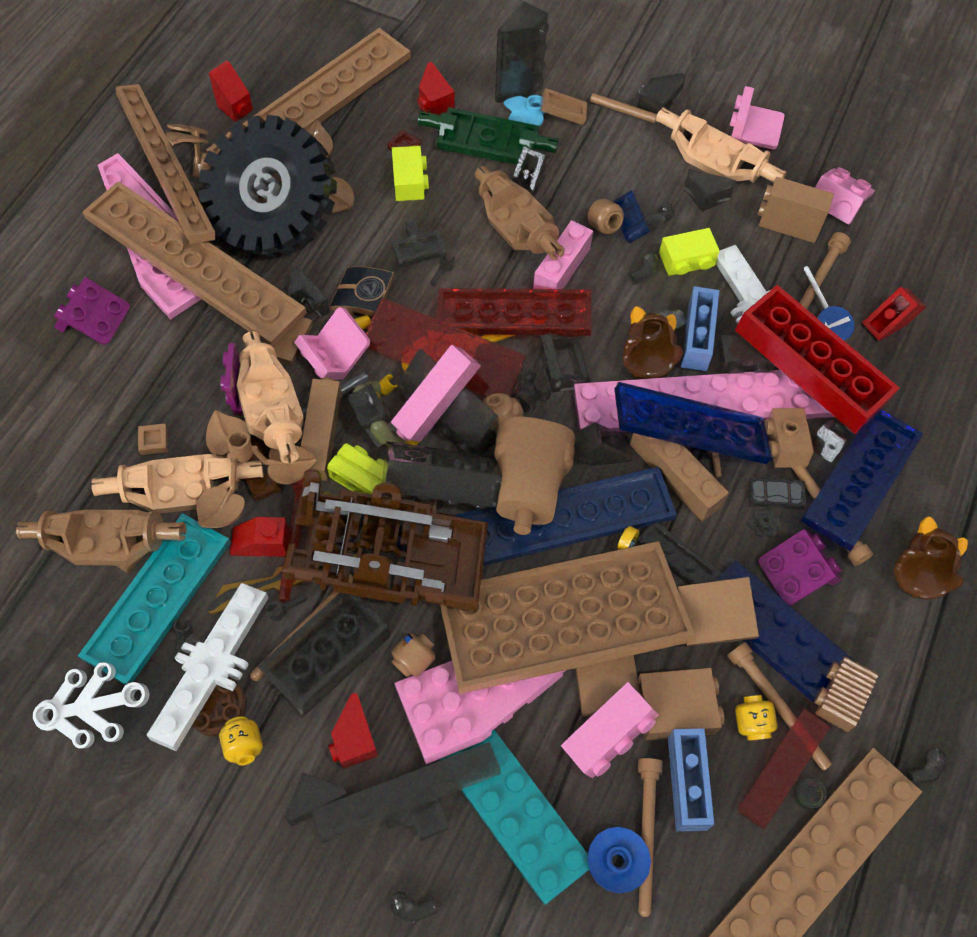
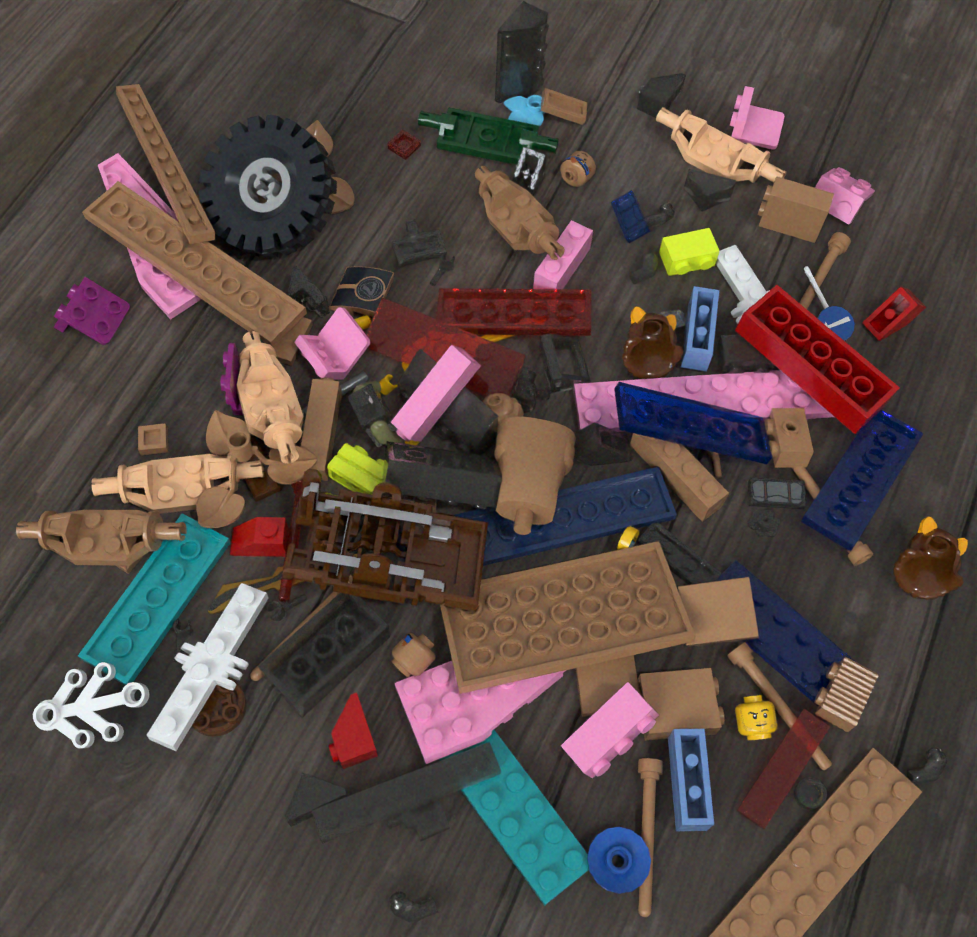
(175, 137): medium nougat plant -> none
(230, 92): red slope -> none
(240, 740): yellow head -> none
(338, 81): medium nougat plate -> none
(408, 173): neon yellow brick -> none
(435, 92): red slope -> none
(578, 168): none -> medium nougat head
(605, 216): medium nougat head -> none
(624, 108): medium nougat bar -> none
(799, 567): magenta bracket -> none
(831, 440): clear smoke slope -> none

